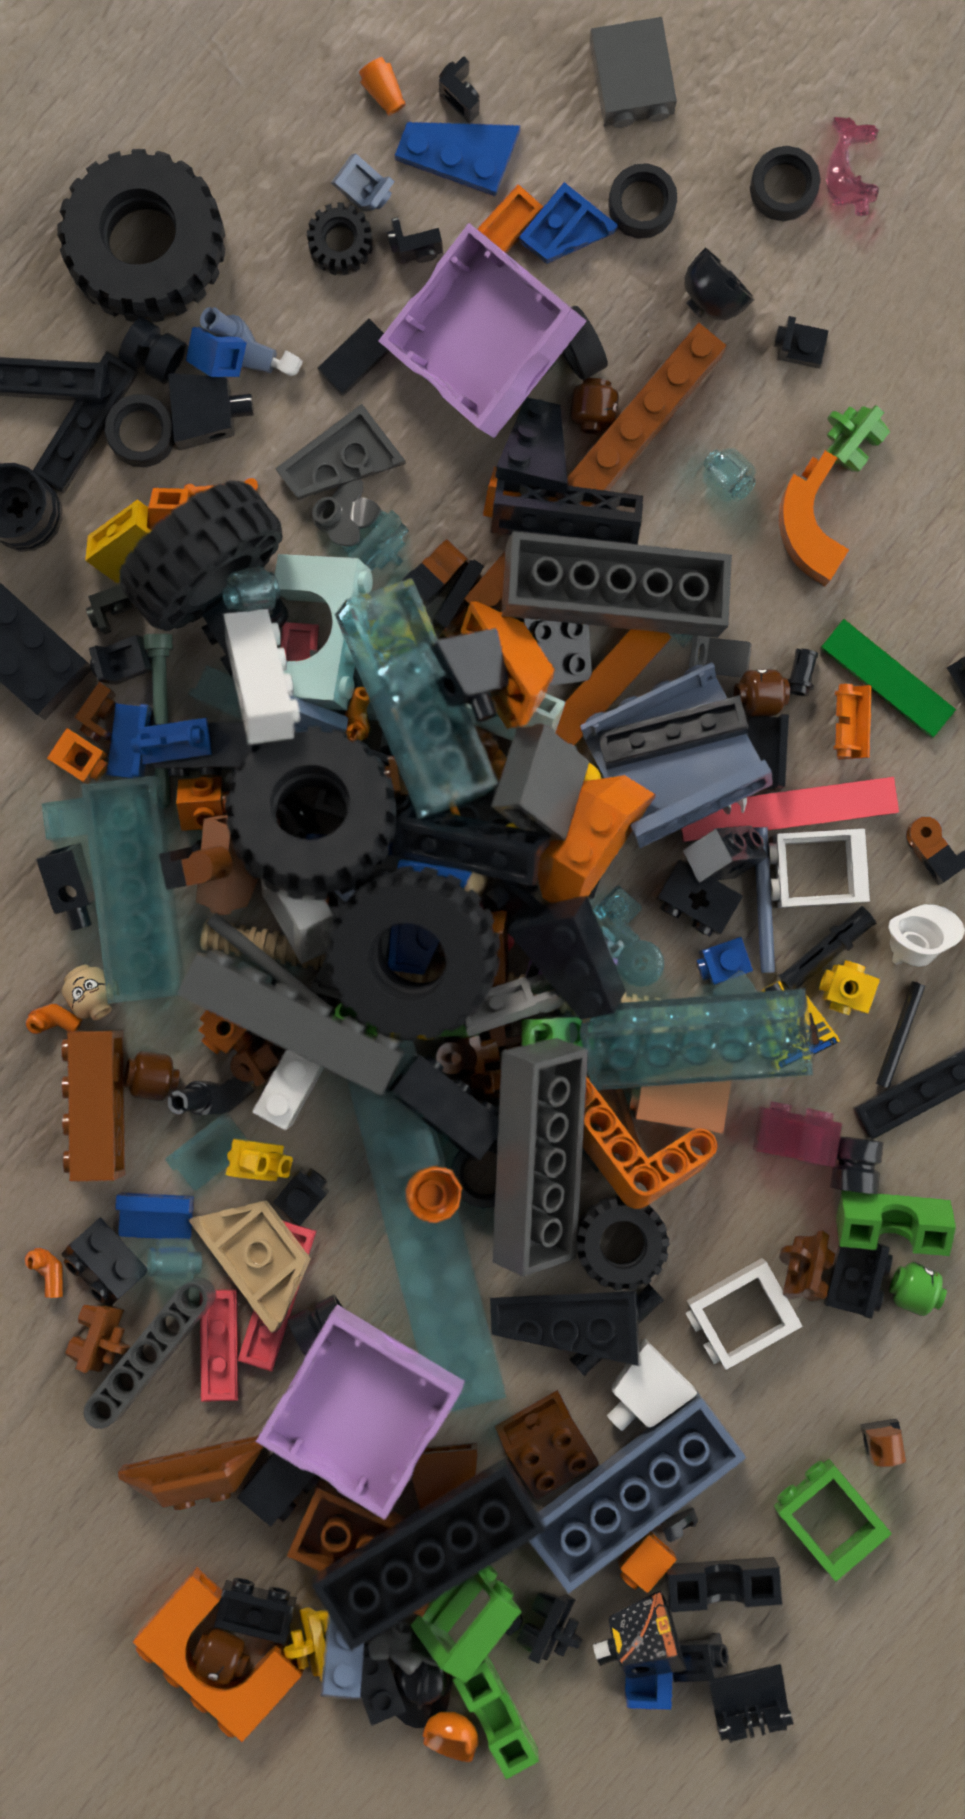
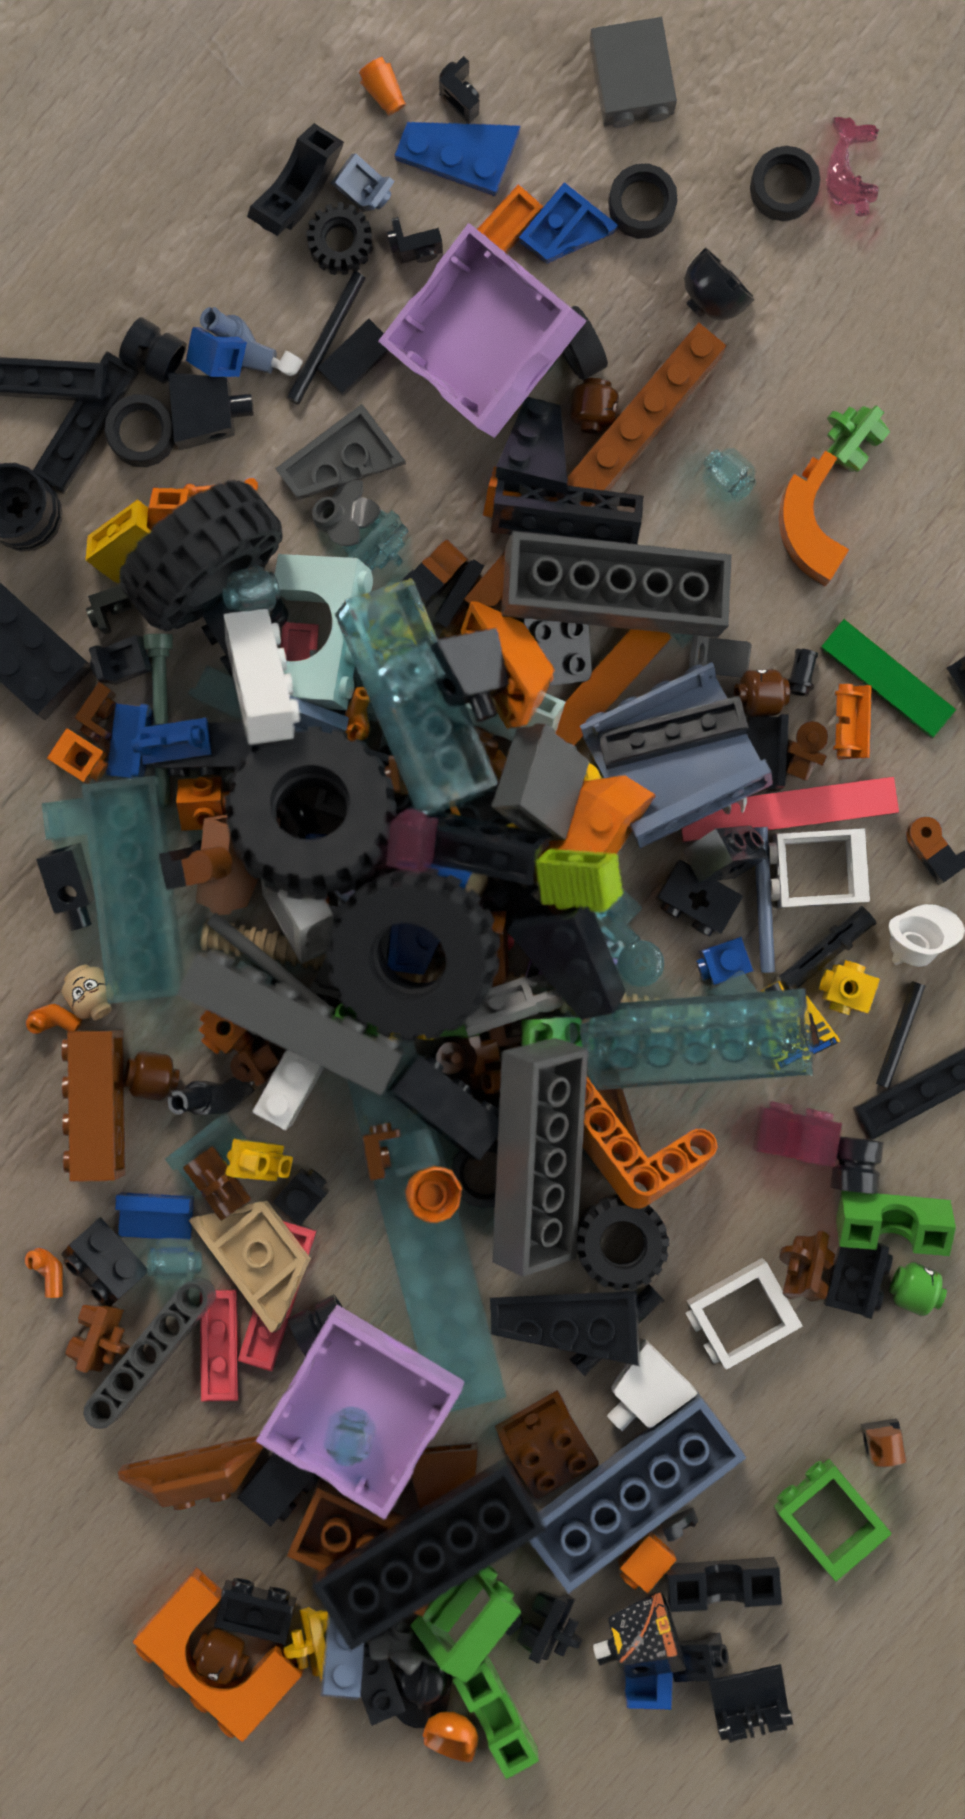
(131, 185): black tyre -> none
(221, 1191): none -> reddish brown hips
(299, 181): none -> black arch
(326, 337): none -> black bar
(349, 1436): none -> clear light blue head
(377, 1156): none -> reddish brown bracket
(412, 841): none -> clear pink brick
(579, 879): none -> lime brick
(683, 1104): nougat slope -> none
(801, 343): black bracket -> none
(810, 739): none -> reddish brown hips

